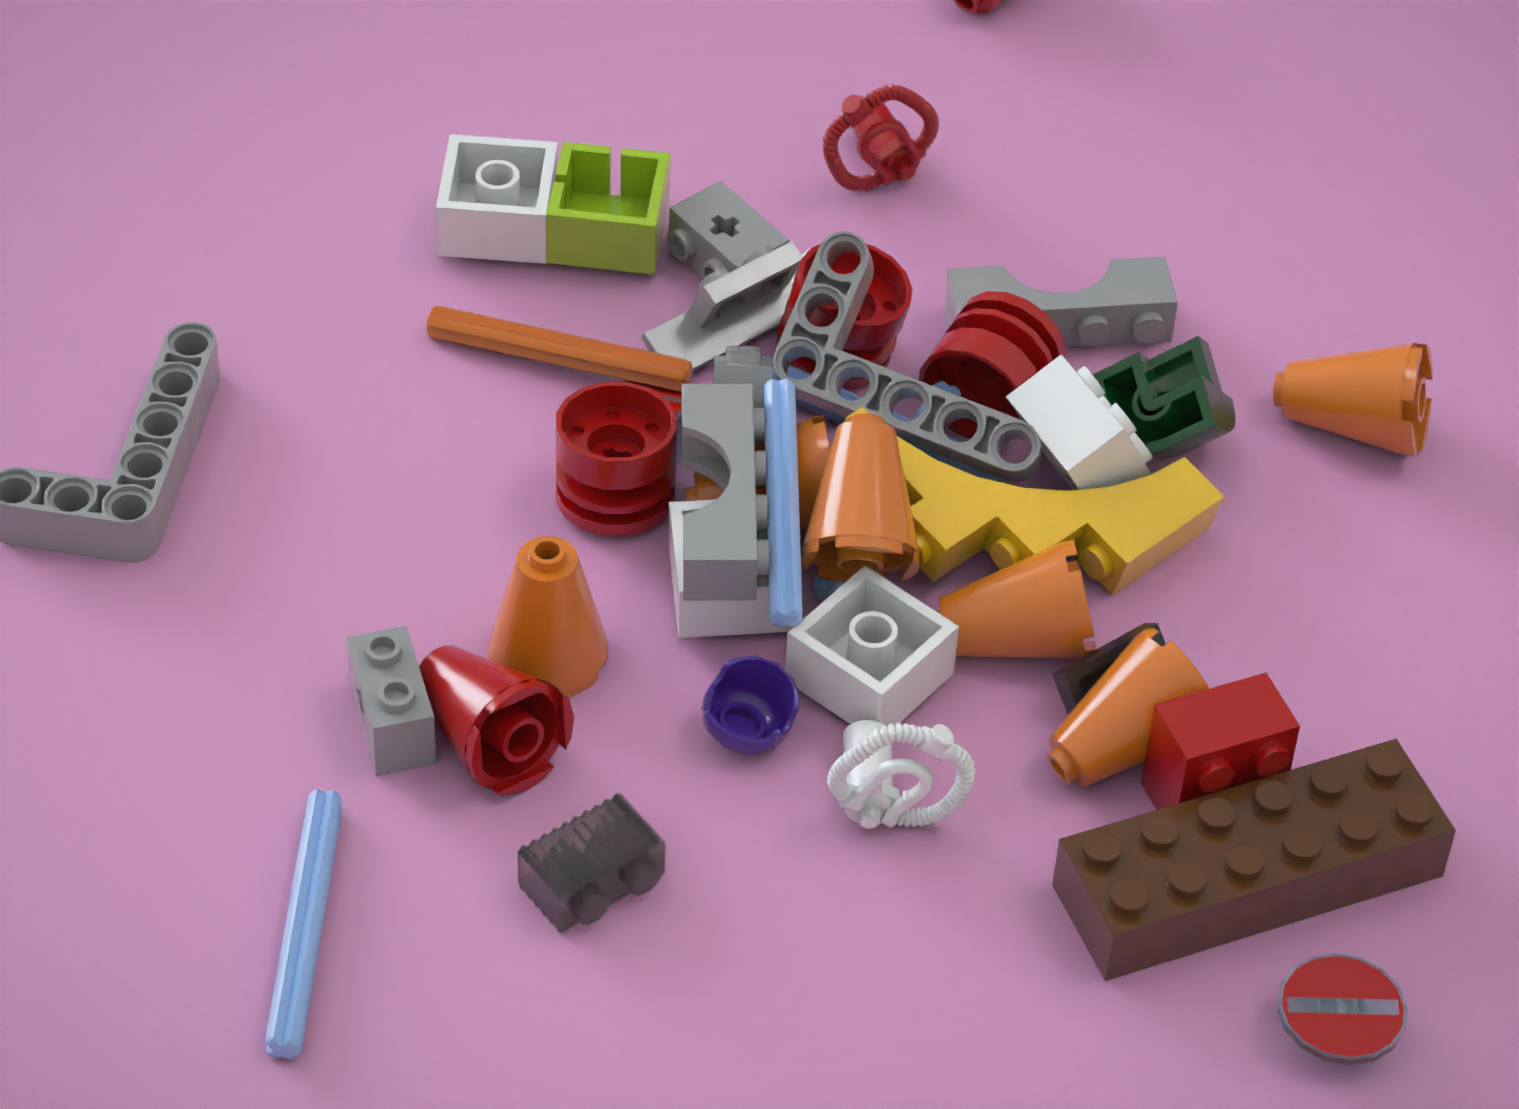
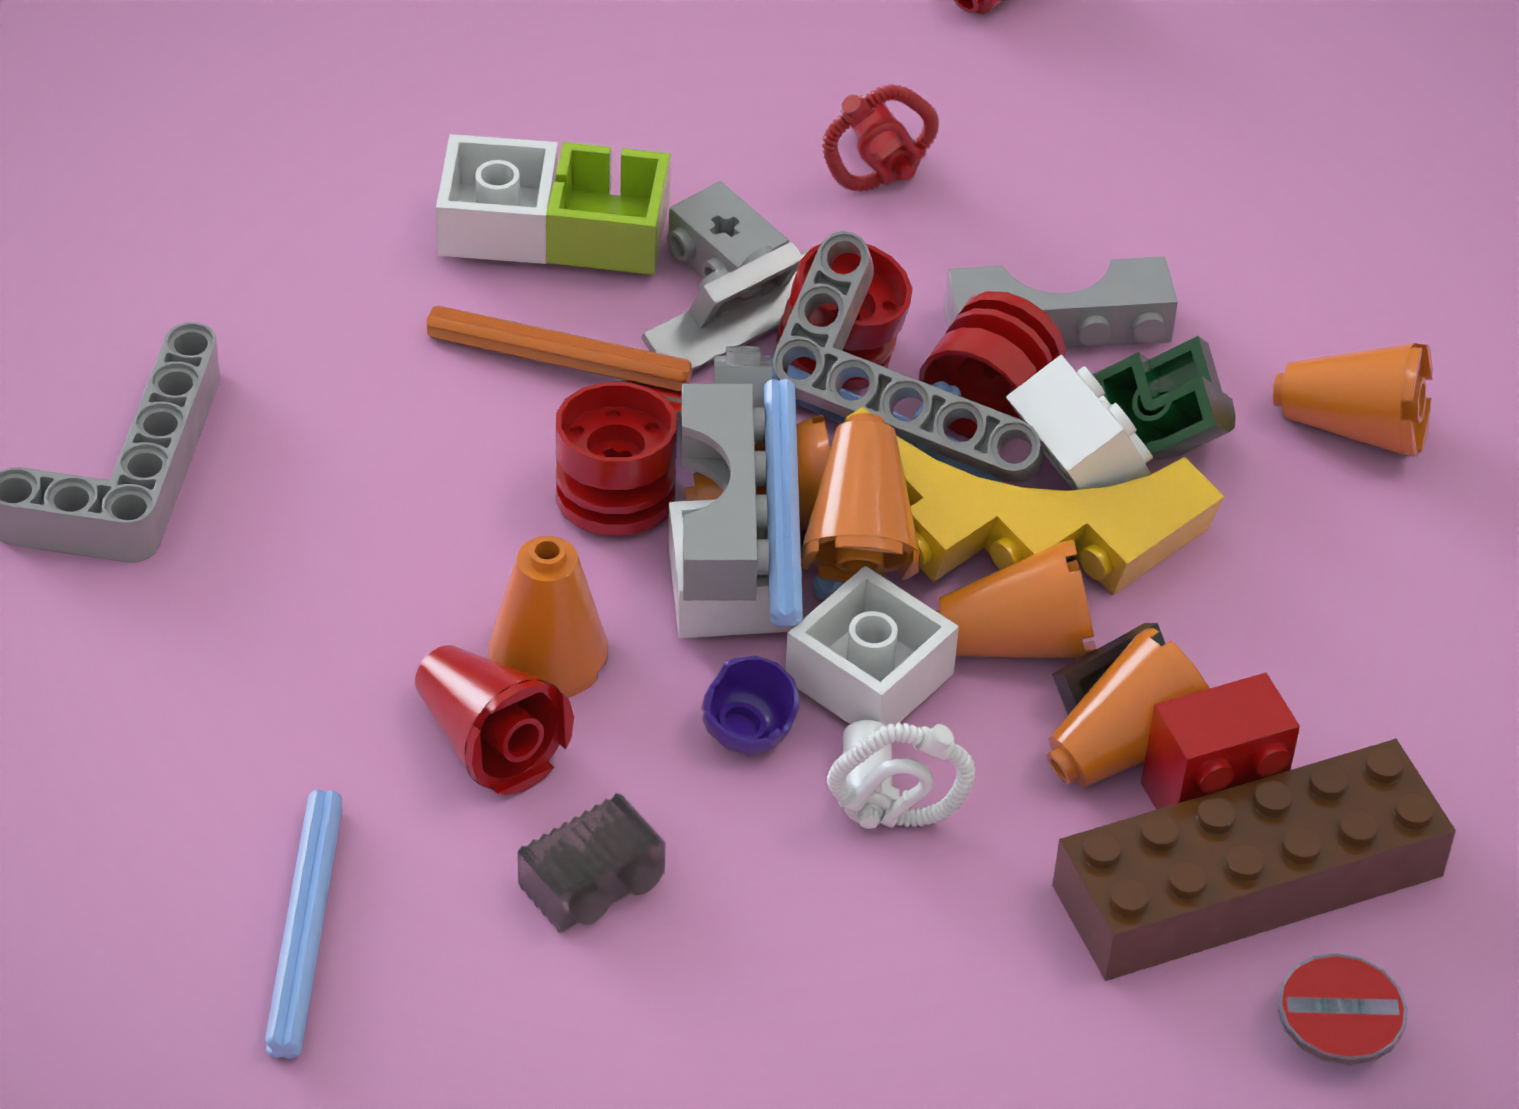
(391, 700): light grey brick -> none

